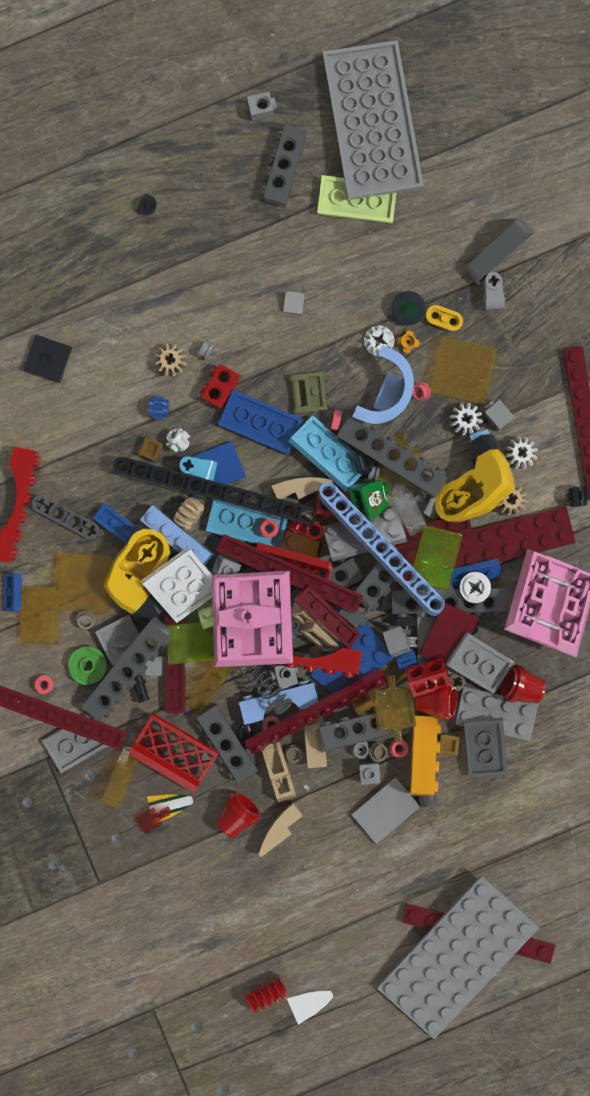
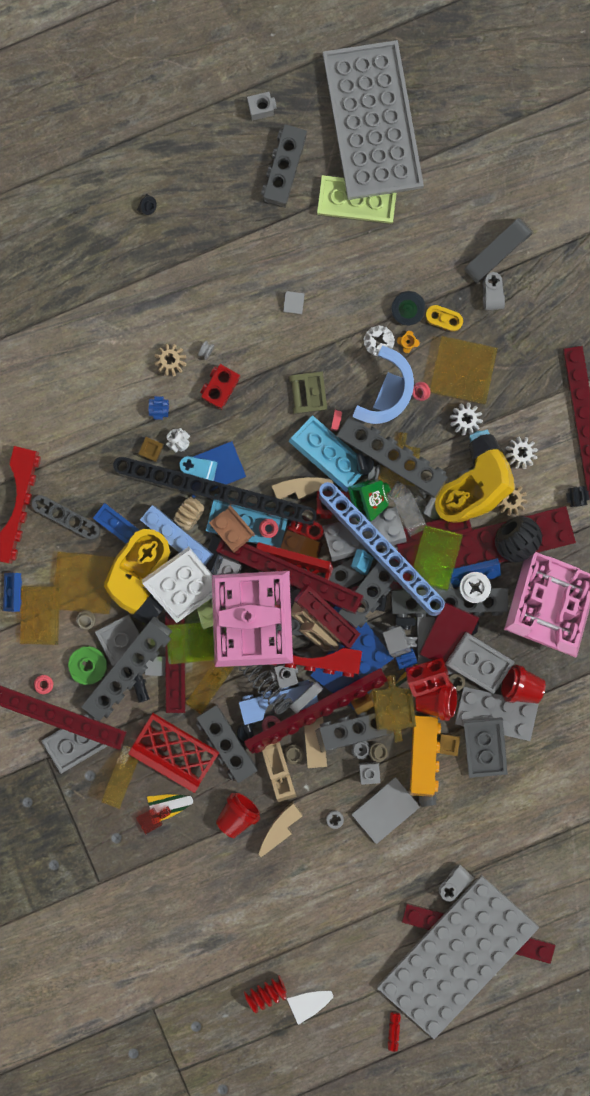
(48, 358): black plate -> none
(232, 529): none -> nougat plate
(260, 421): blue plate -> none
(306, 697): none -> light grey beam
(340, 822): none -> light grey bush
(362, 562): none -> medium azure plate
(394, 1030): none -> red axle
(402, 753): coral plate -> none
(458, 880): none -> light grey piece
(498, 414): light grey brick -> none
(518, 539): none -> black wheel

